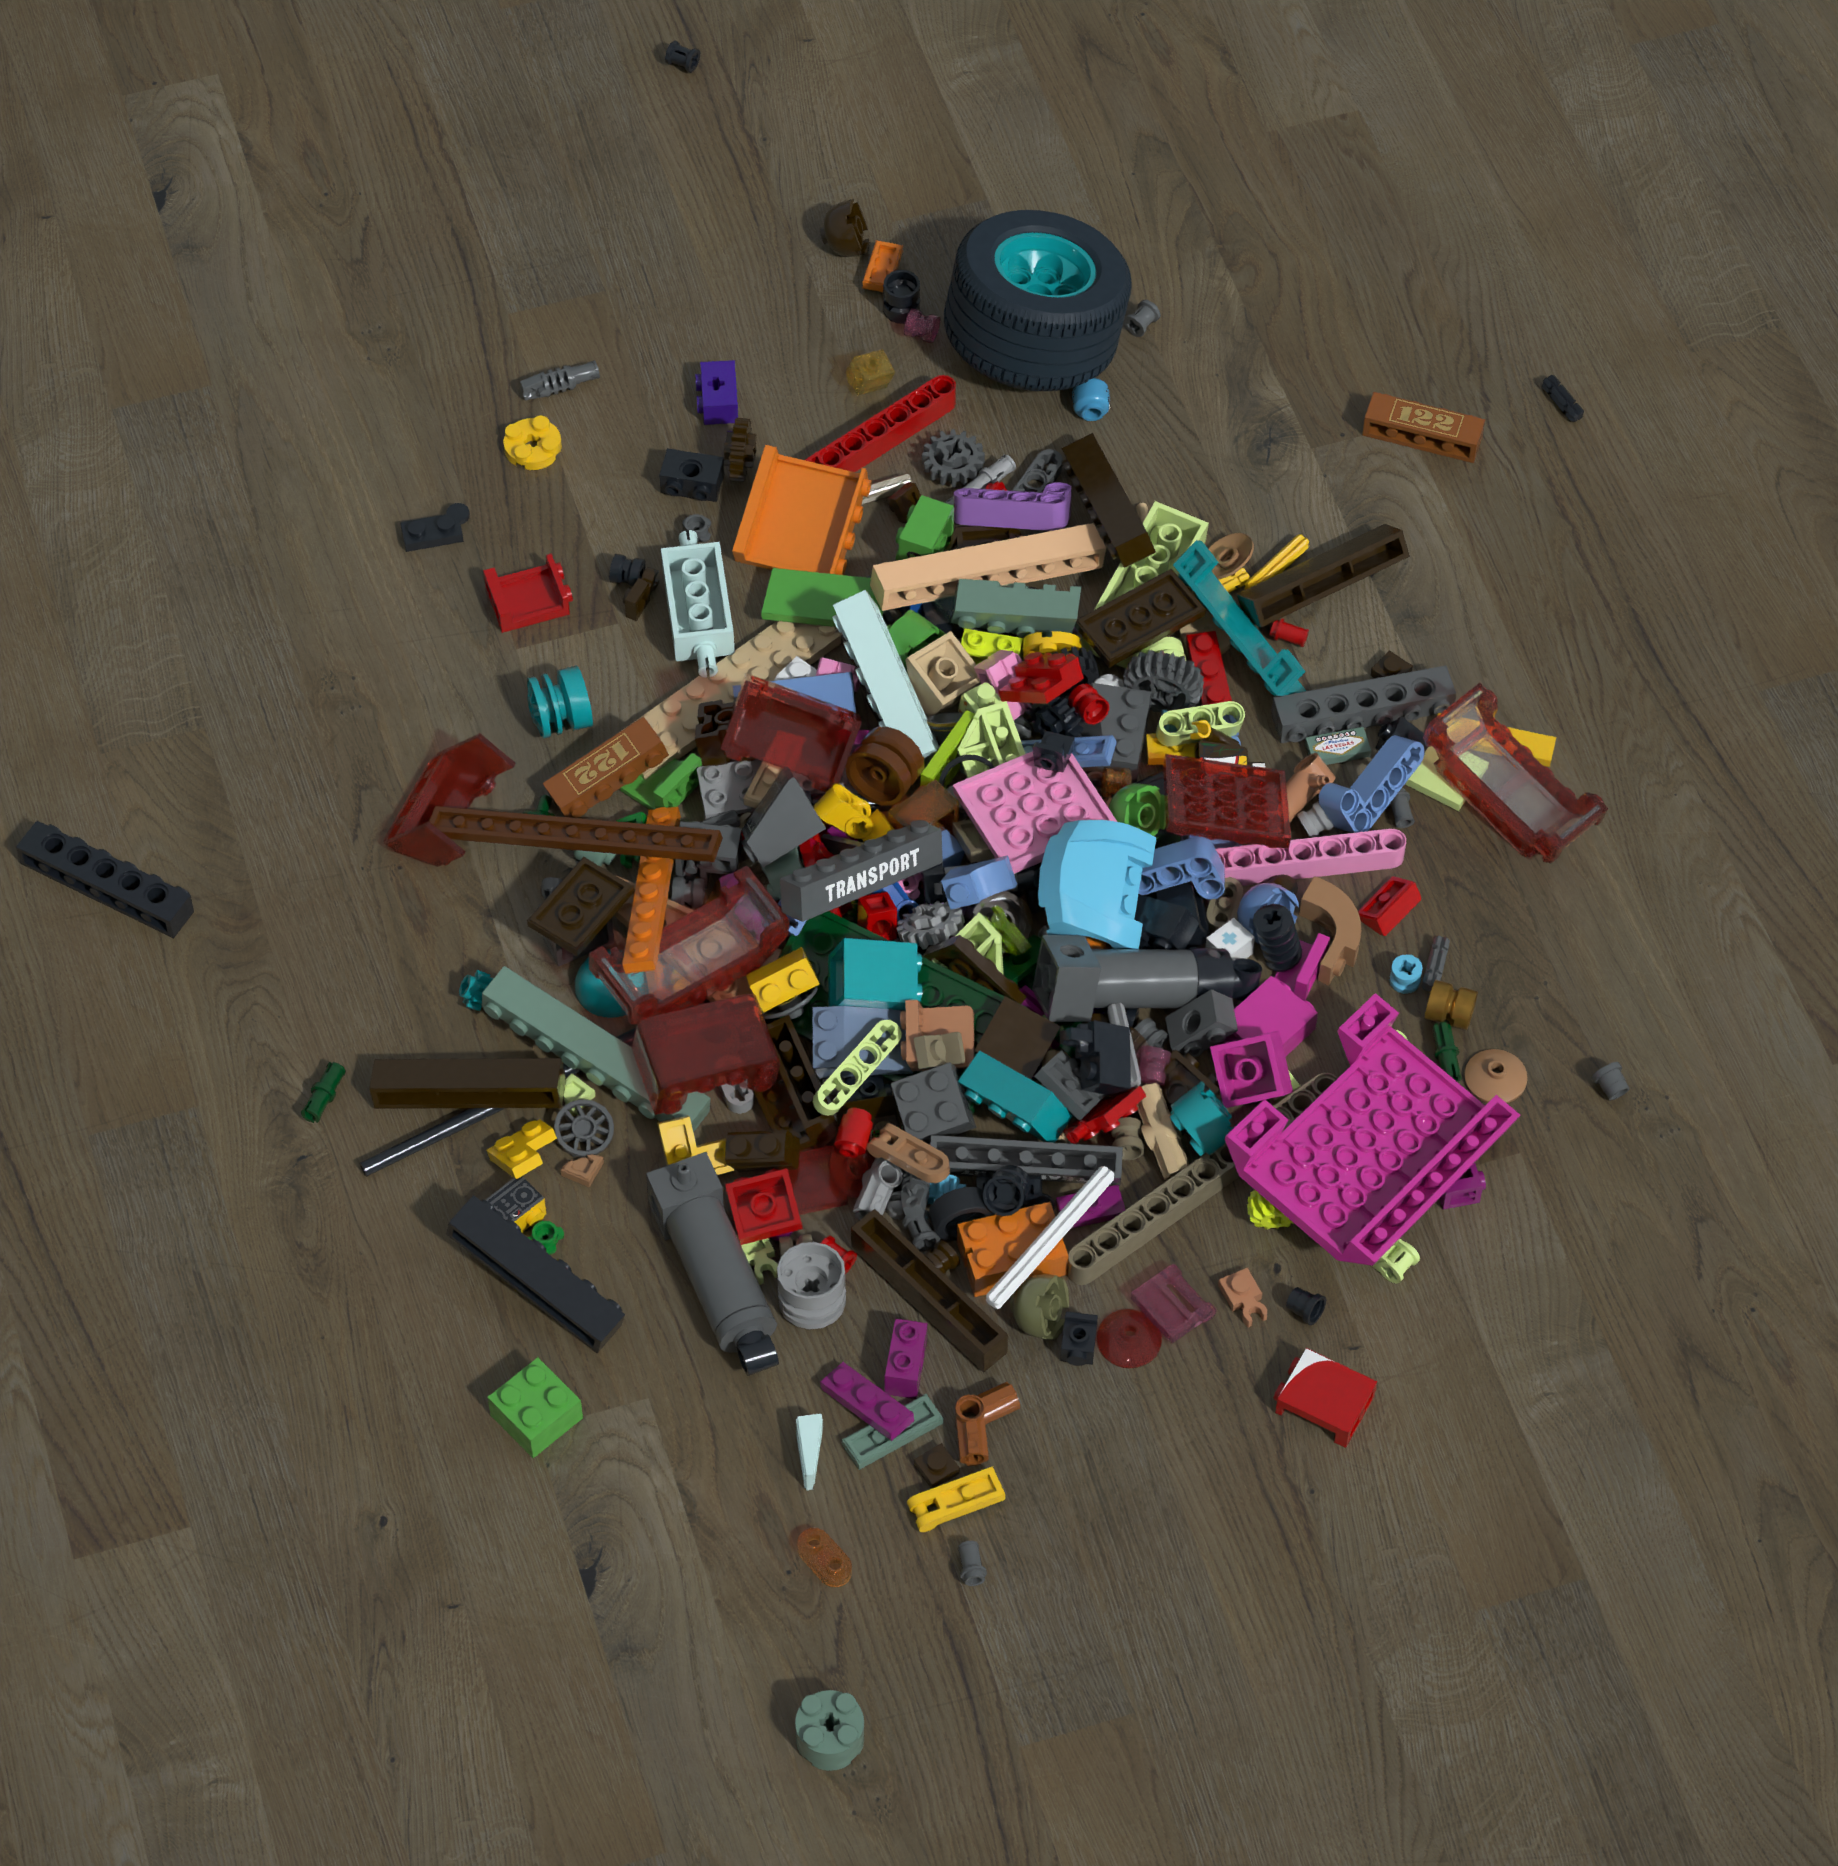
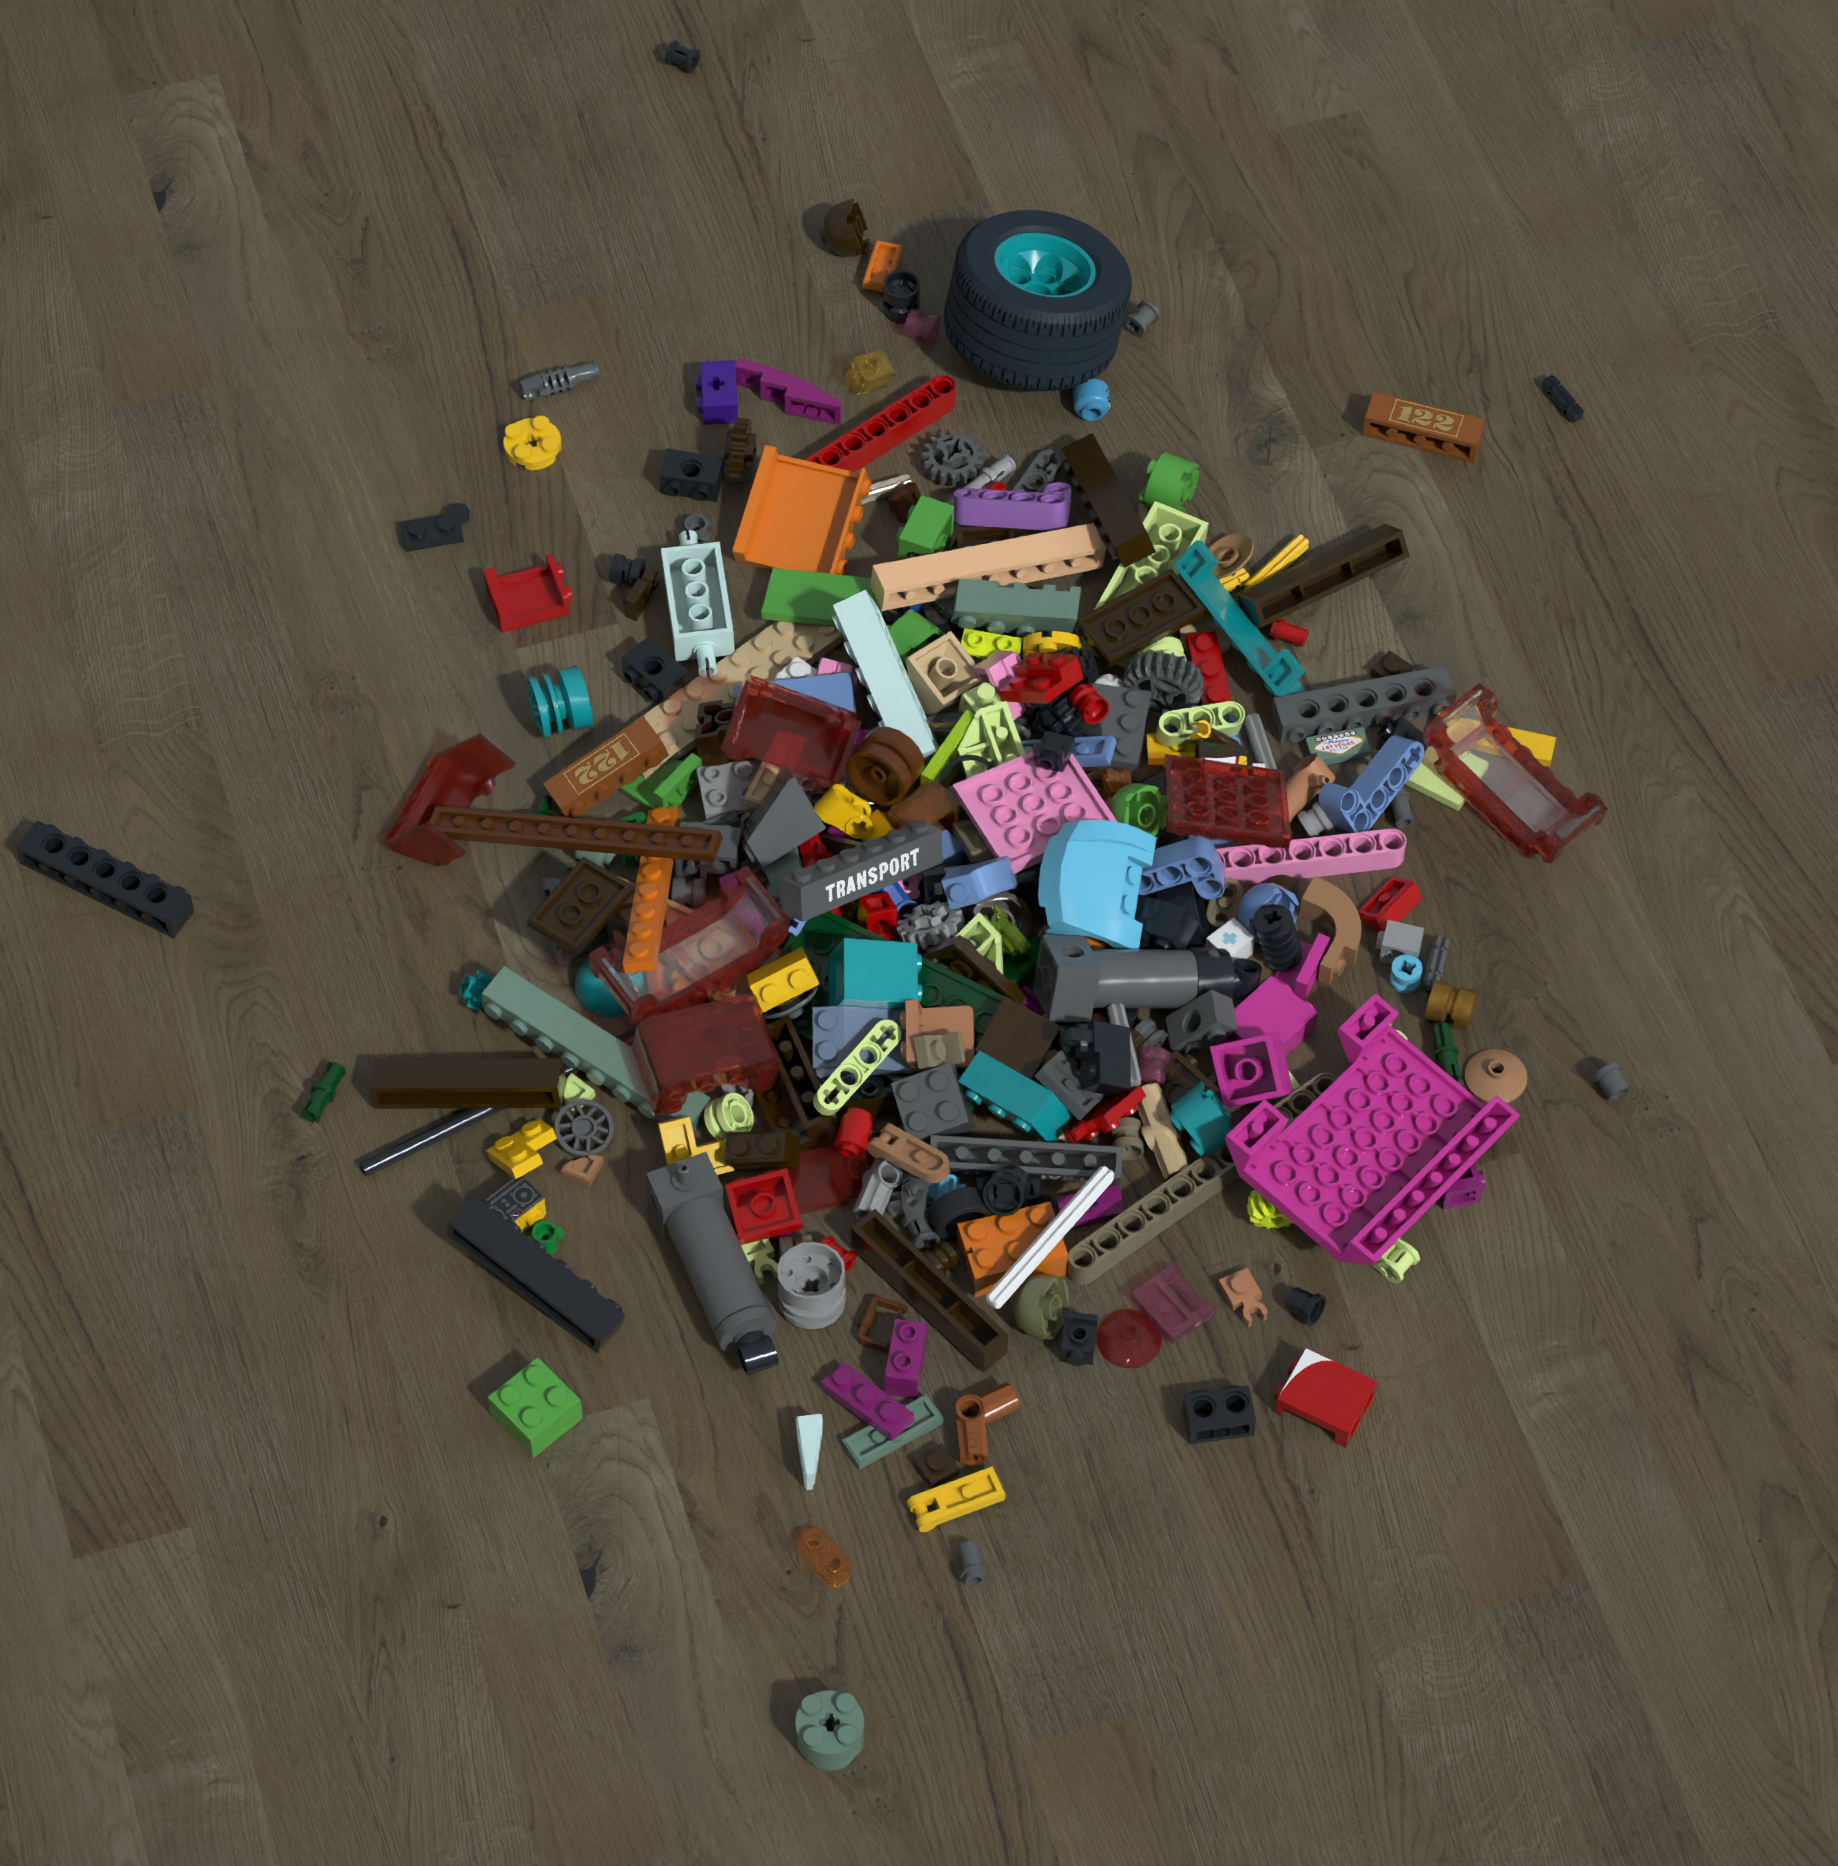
(651, 659): none -> black brick
(727, 1115): none -> yellowish green wheel
(797, 395): none -> magenta slope
(868, 1317): none -> reddish brown piece
(1170, 481): none -> bright green brick
(1221, 1422): none -> black brick
(1259, 740): none -> light grey axle
(1399, 940): none -> light grey brick

